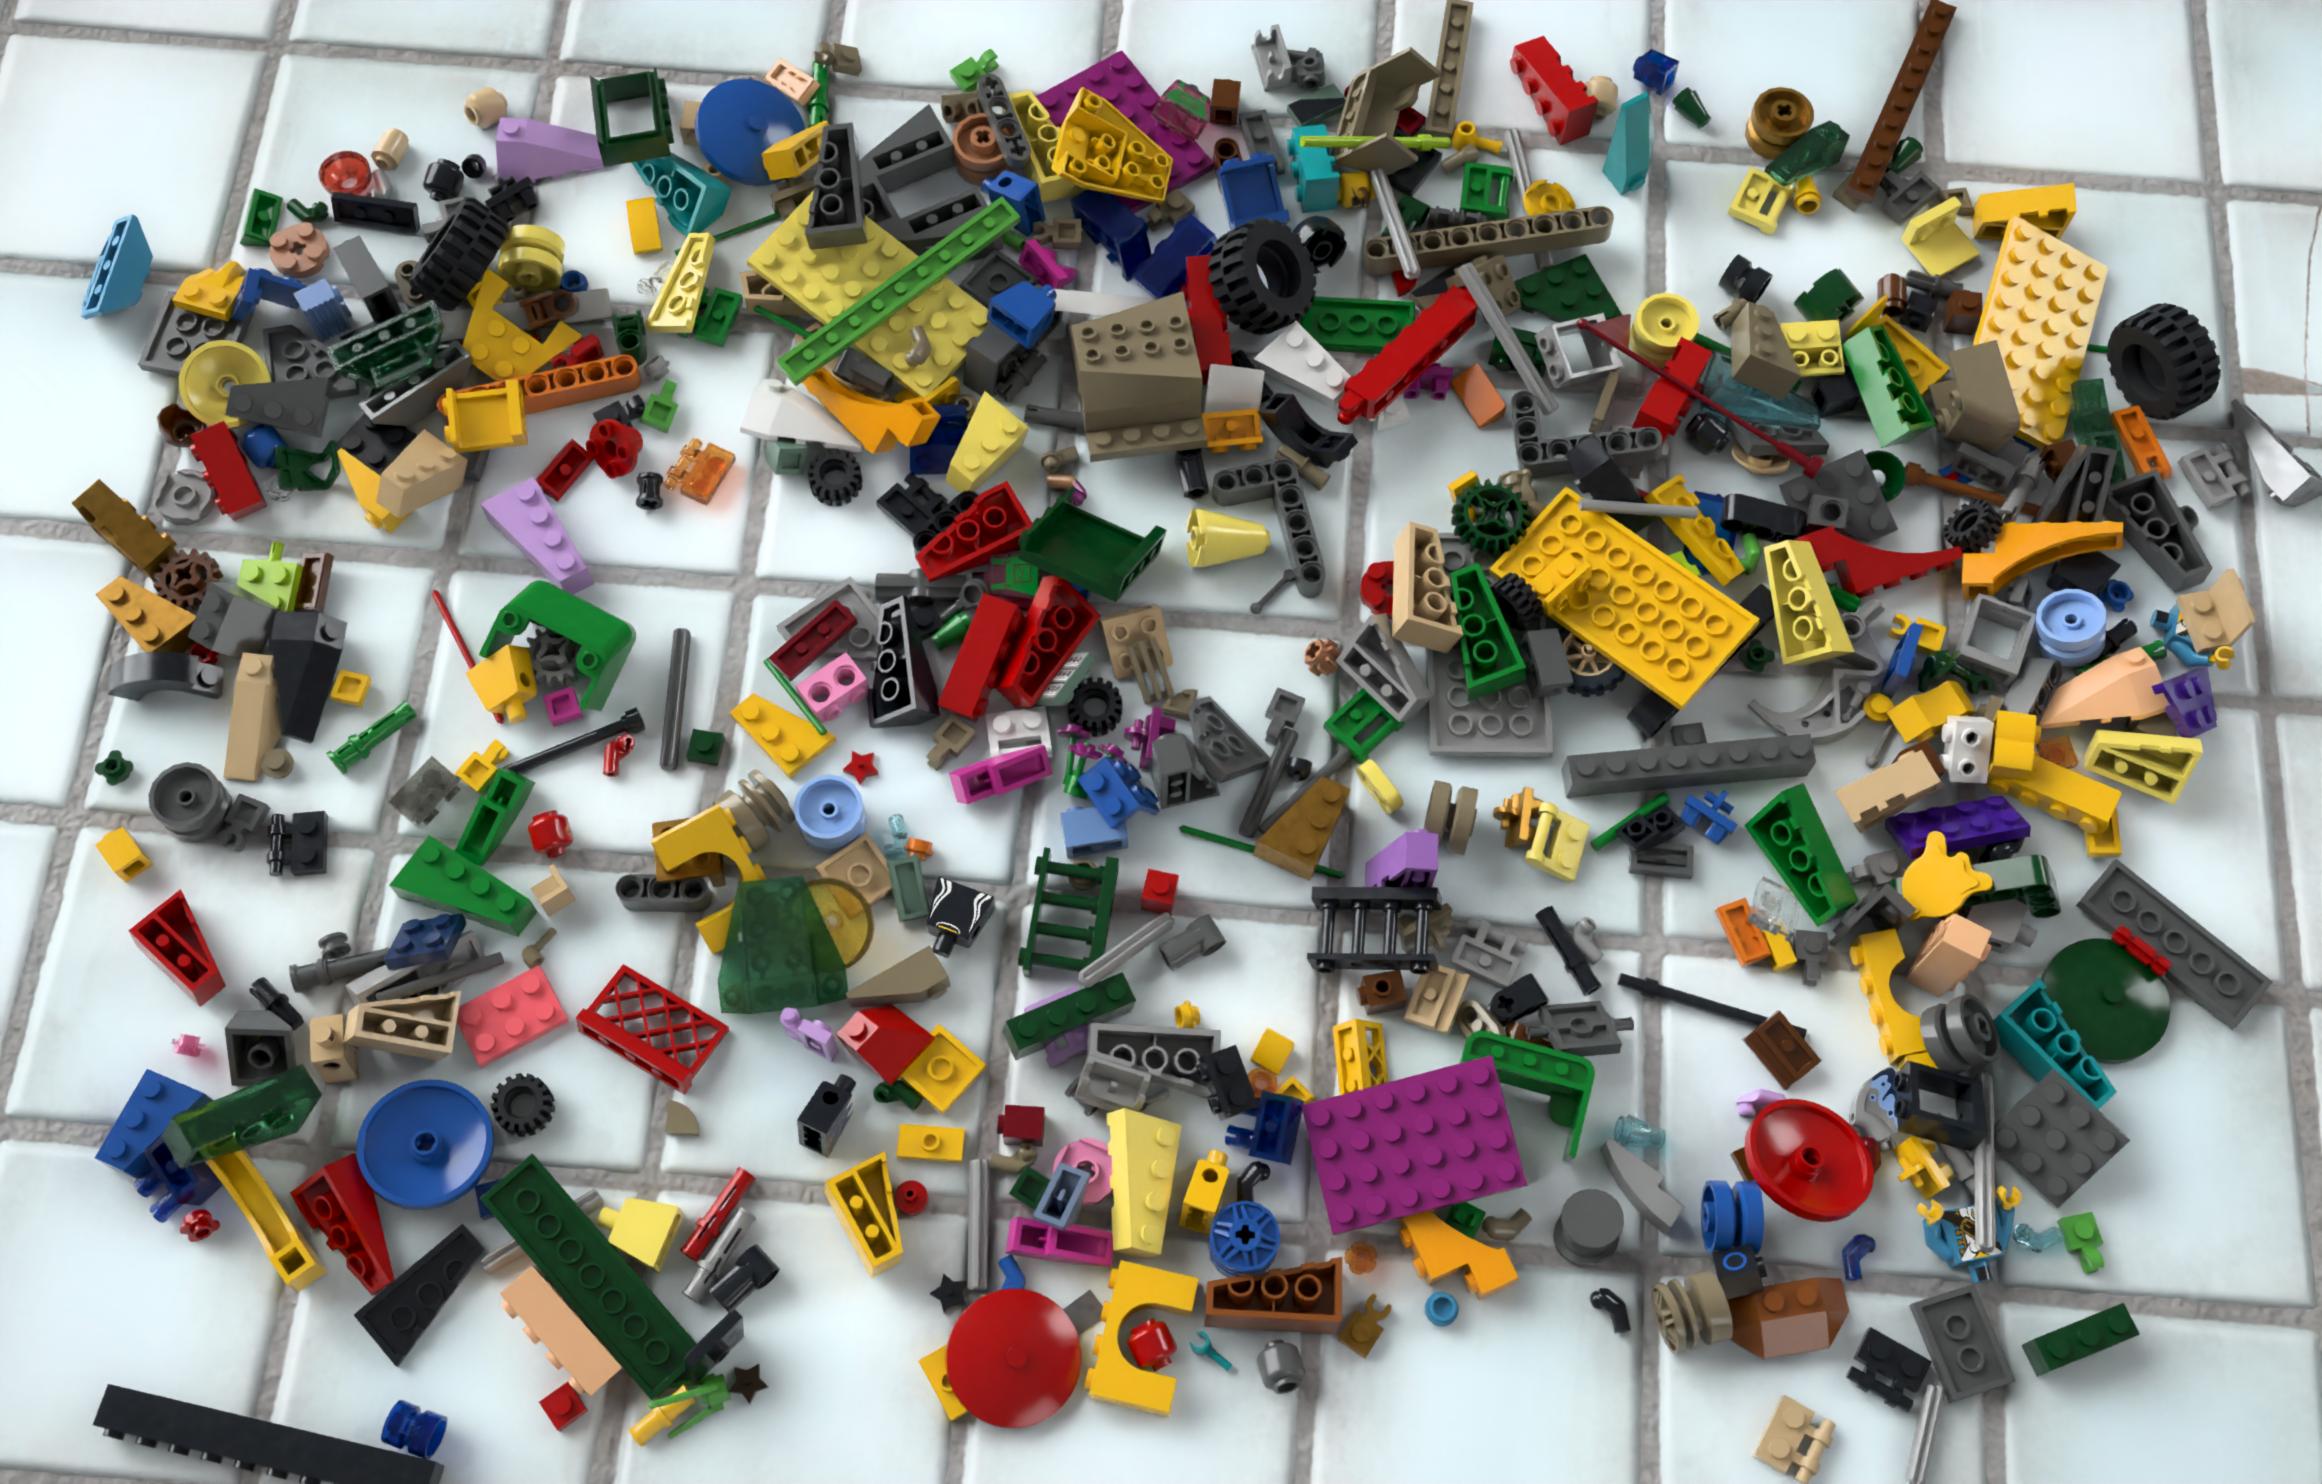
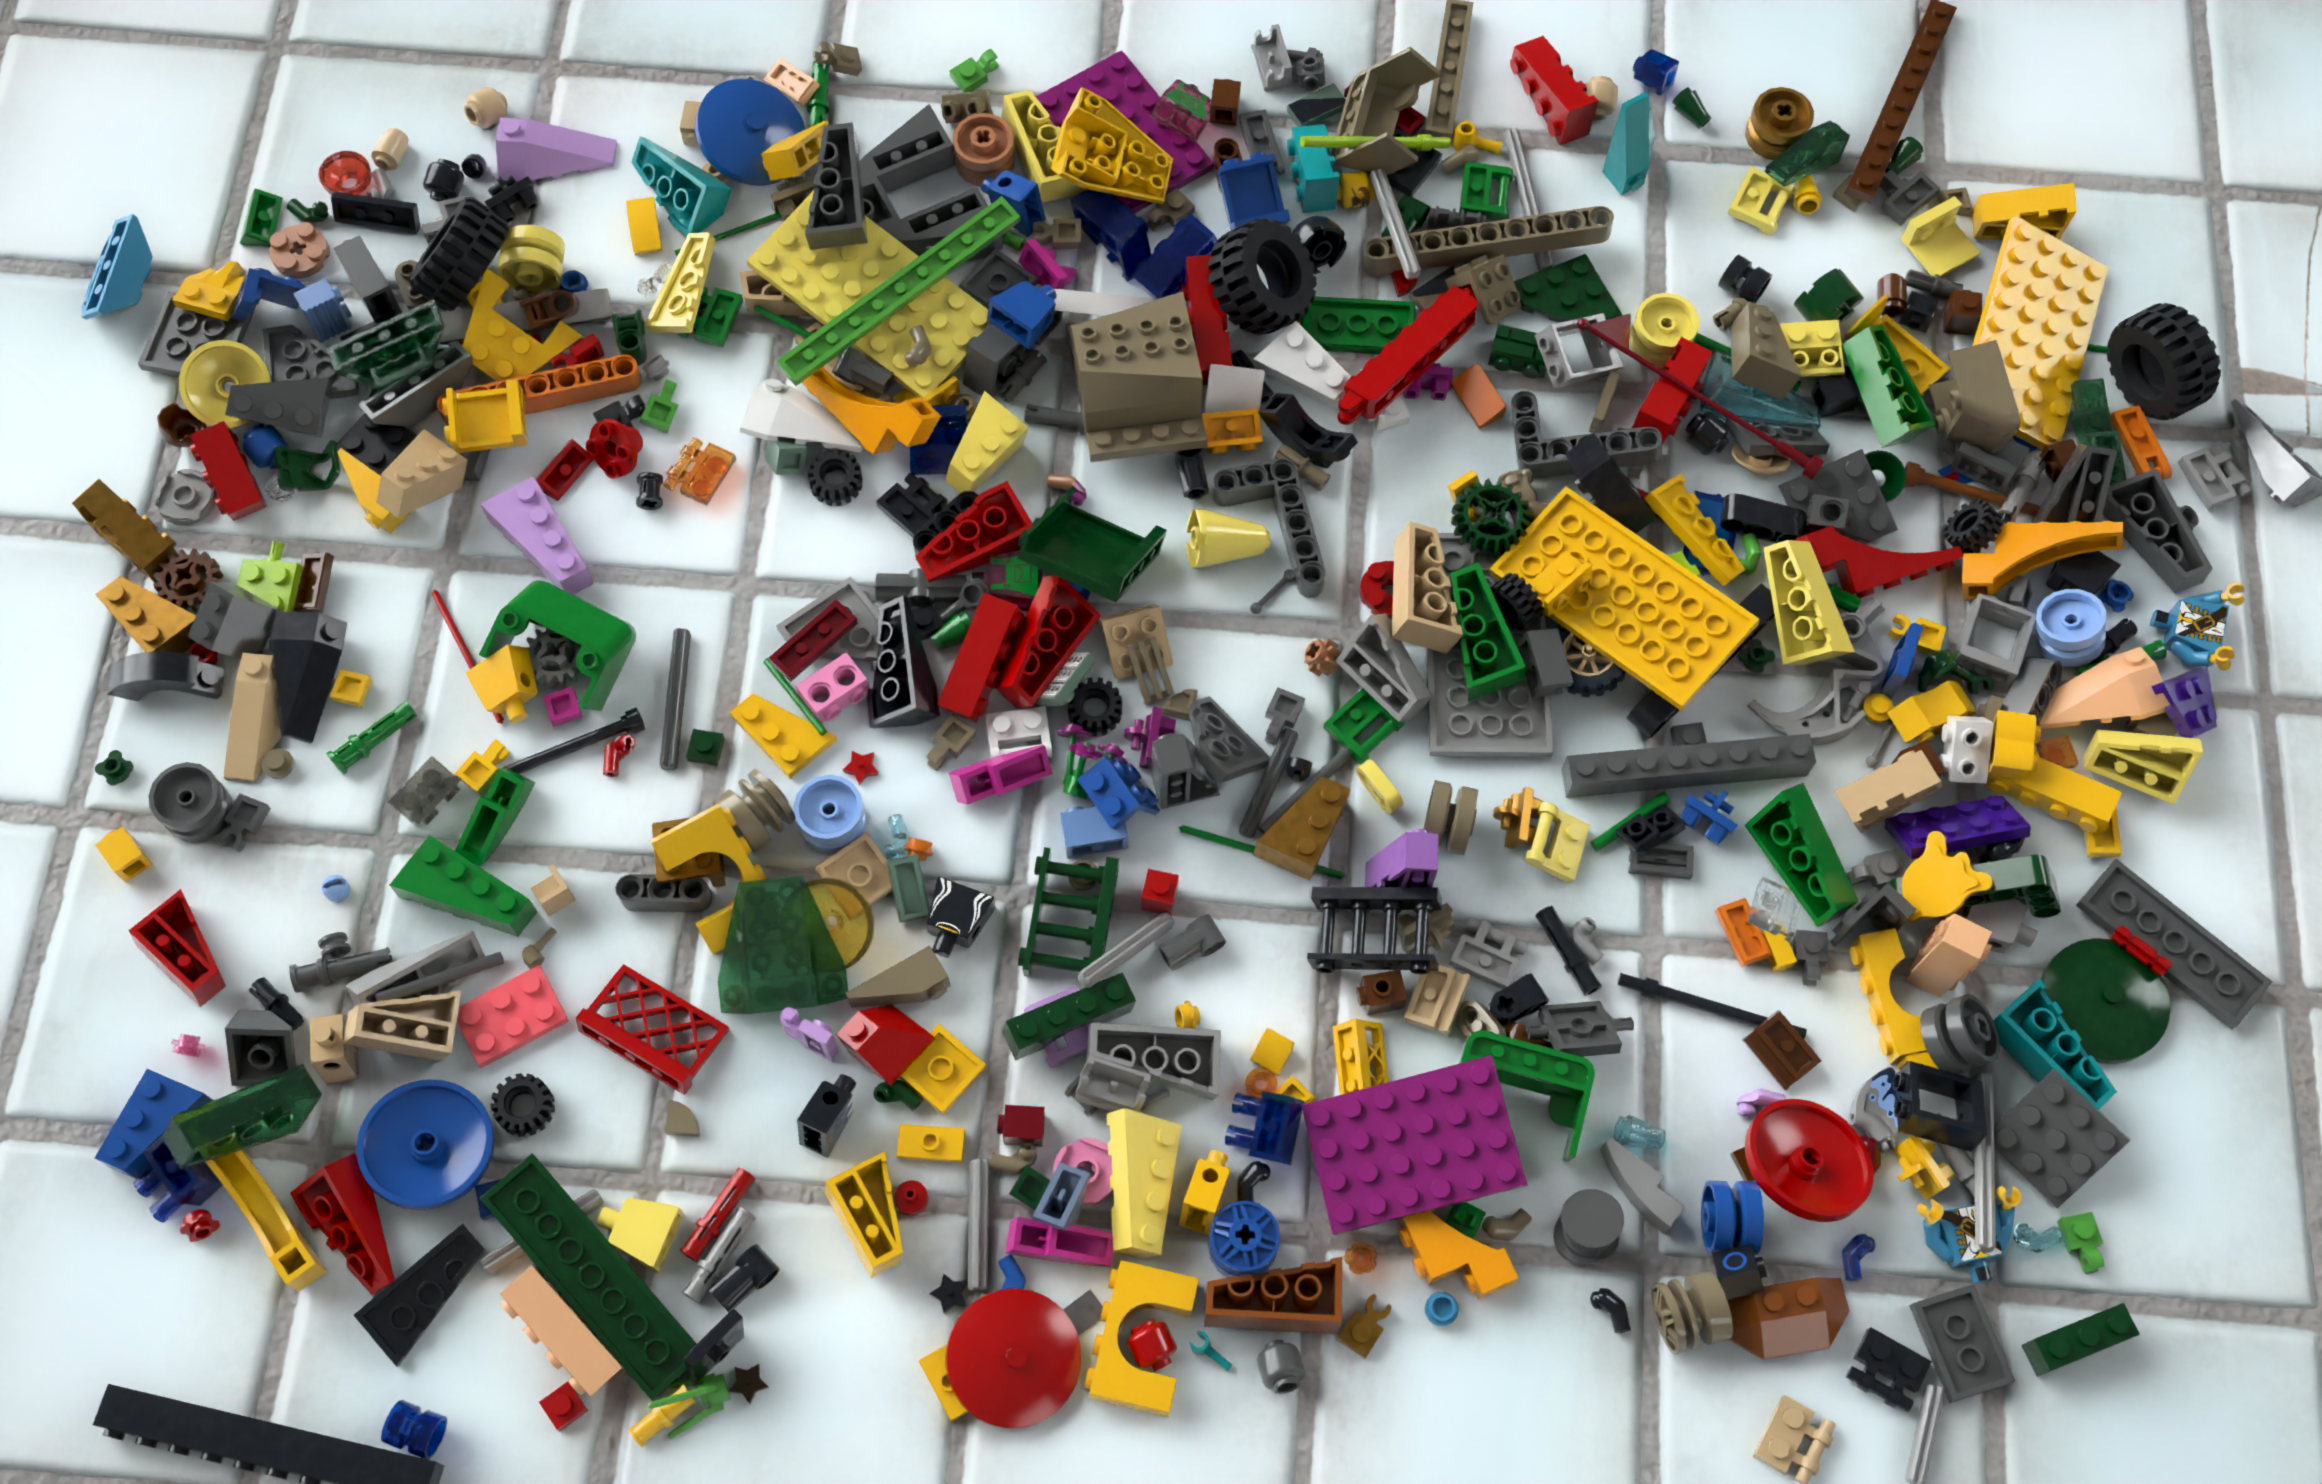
(308, 843): black plate -> none
(337, 892): none -> light blue hinge
(425, 941): dark blue plate -> none
(550, 834): red head -> none
(637, 145): dark green window -> none
(1006, 120): dark grey beam -> none
(1053, 459): dark tan arm -> none
(1227, 1083): black bracket -> none
(1507, 338): light grey axle -> none
(1547, 198): yellow tile -> none
(1638, 508): light grey bar -> none
(2218, 614): tan bracket -> none

